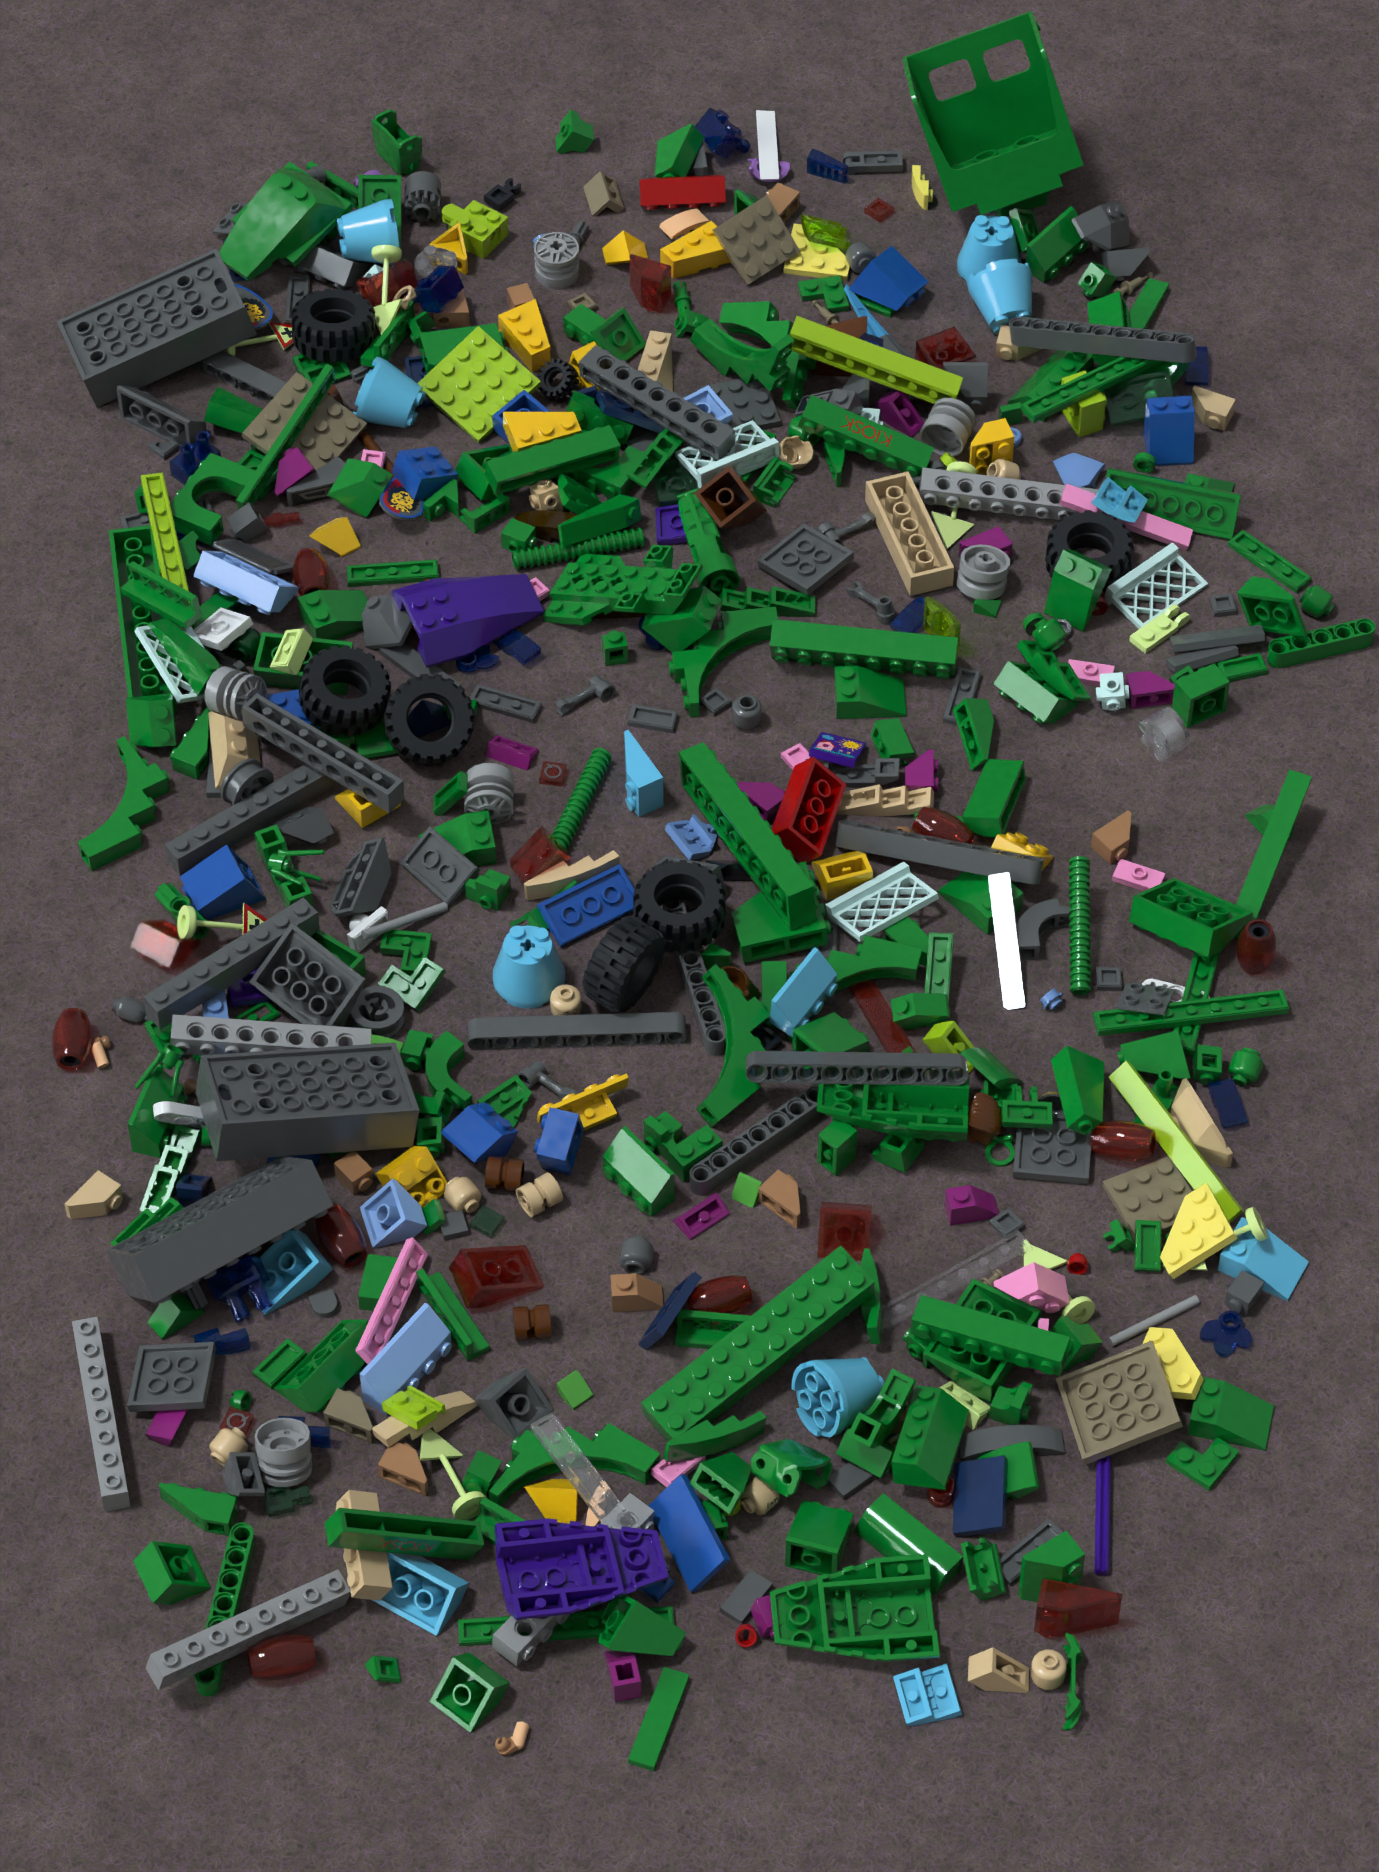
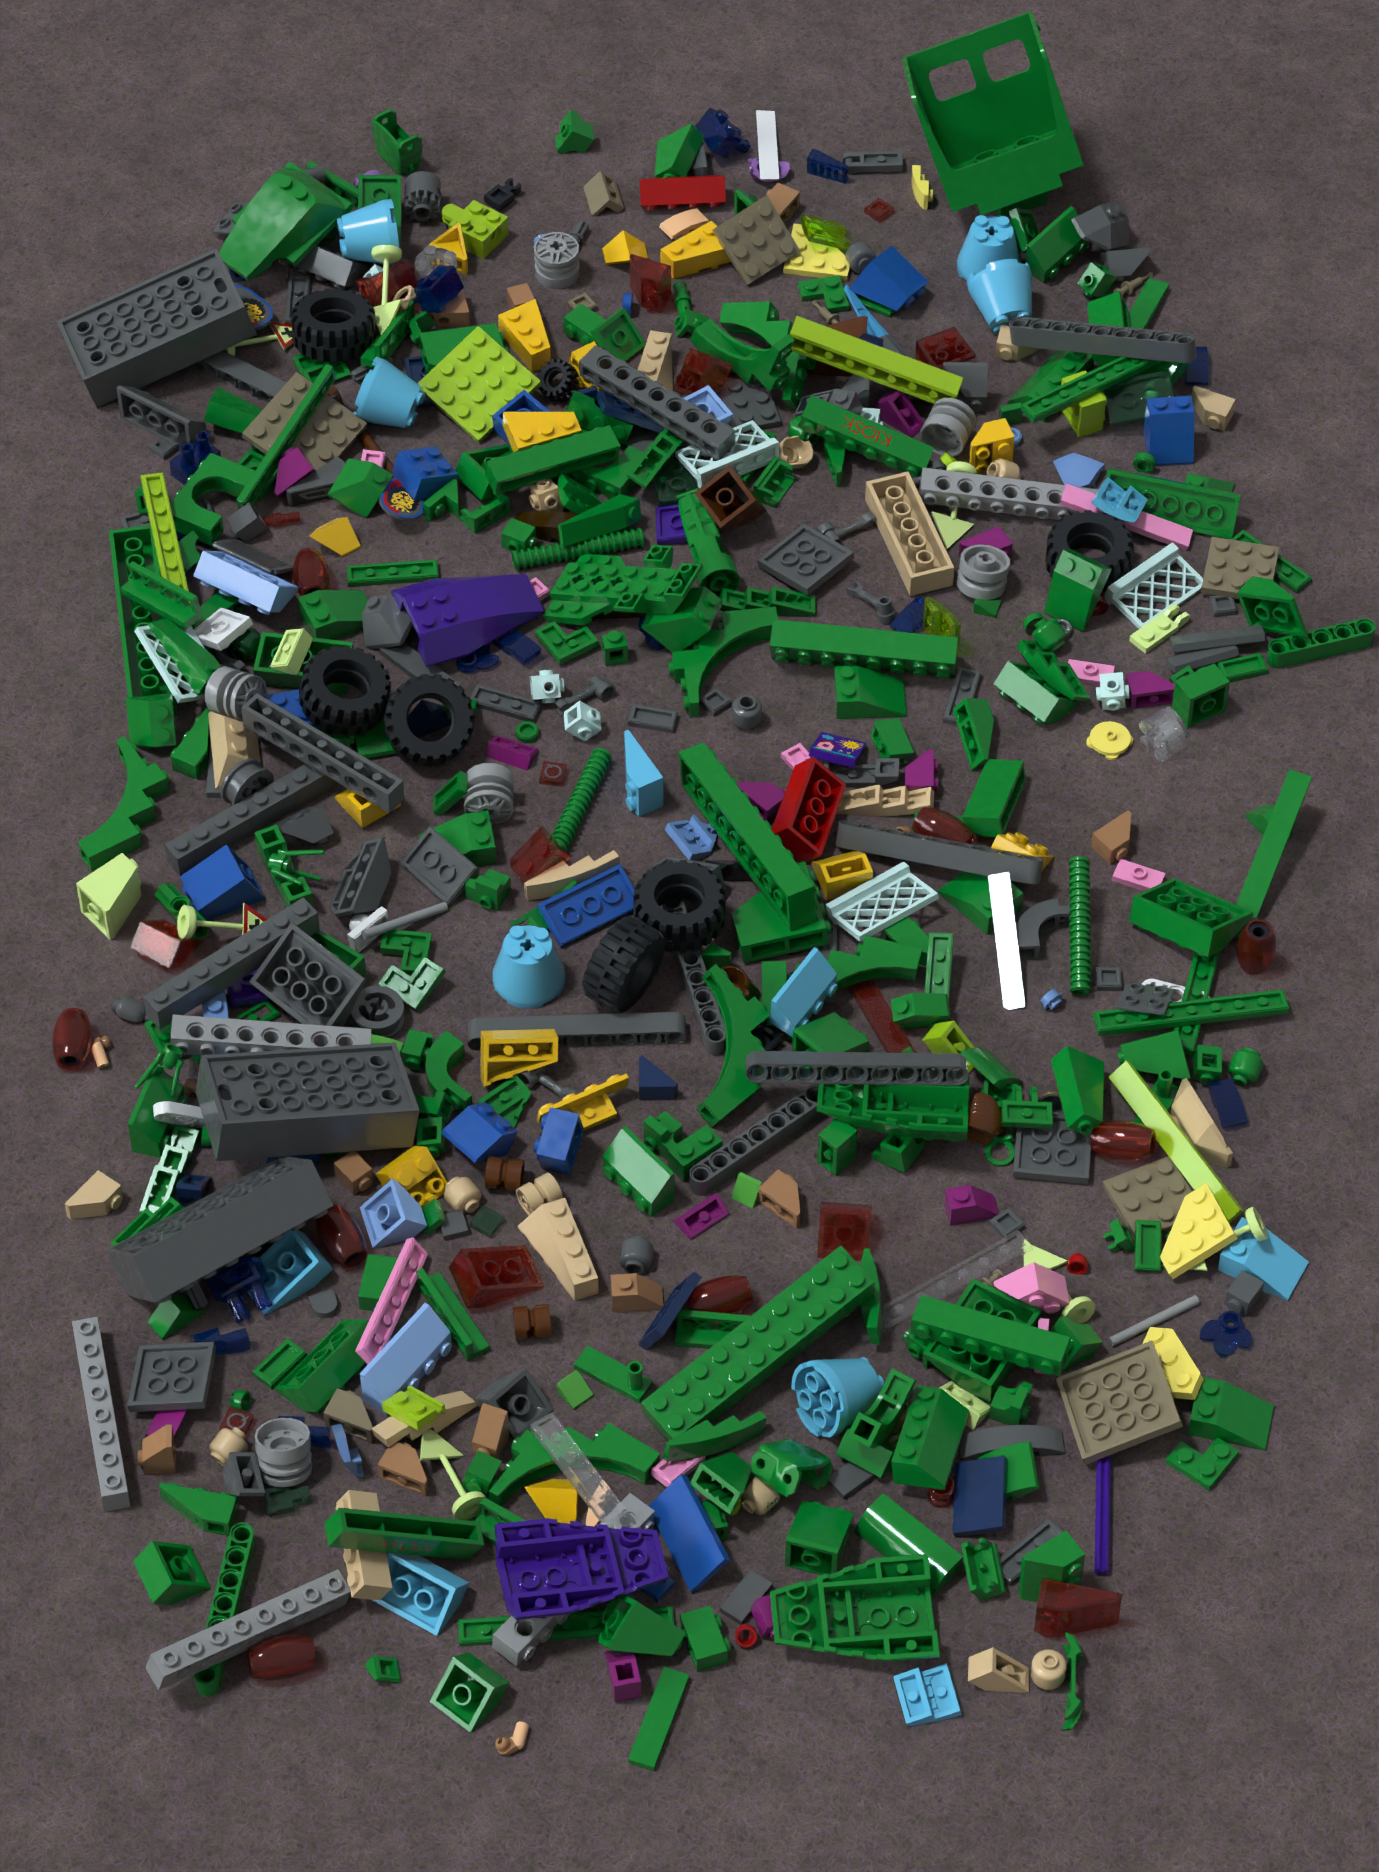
(110, 894): none -> yellowish green slope
(158, 1452): none -> medium nougat slope
(350, 1456): none -> medium blue slope
(491, 1431): none -> medium nougat slope
(515, 1051): none -> yellow wedge
(526, 732): none -> green tile
(537, 686): none -> light aqua brick
(559, 1243): none -> tan wedge
(563, 646): none -> green plate
(566, 1000): tan head -> none
(582, 721): none -> light aqua brick
(623, 1379): none -> green piece
(628, 302): none -> blue tile
(655, 1083): none -> dark blue slope
(700, 371): none -> clear red slope
(704, 1638): none -> green brick
(1110, 739): none -> light yellow piece
(1234, 563): none -> dark tan plate
(1316, 601): green head -> none

